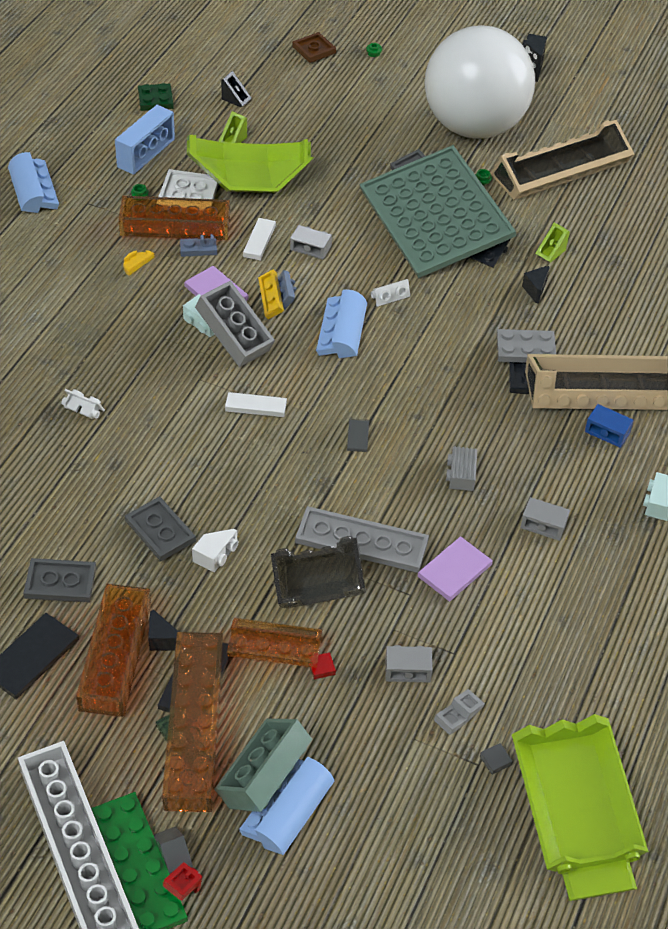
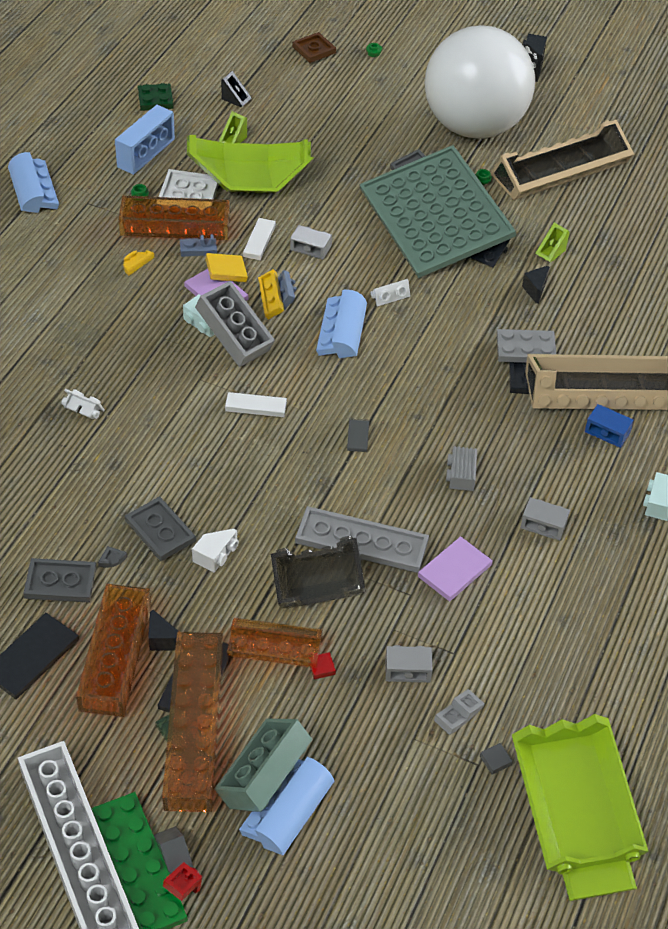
(112, 557): none -> dark grey tile
(226, 267): none -> yellow tile

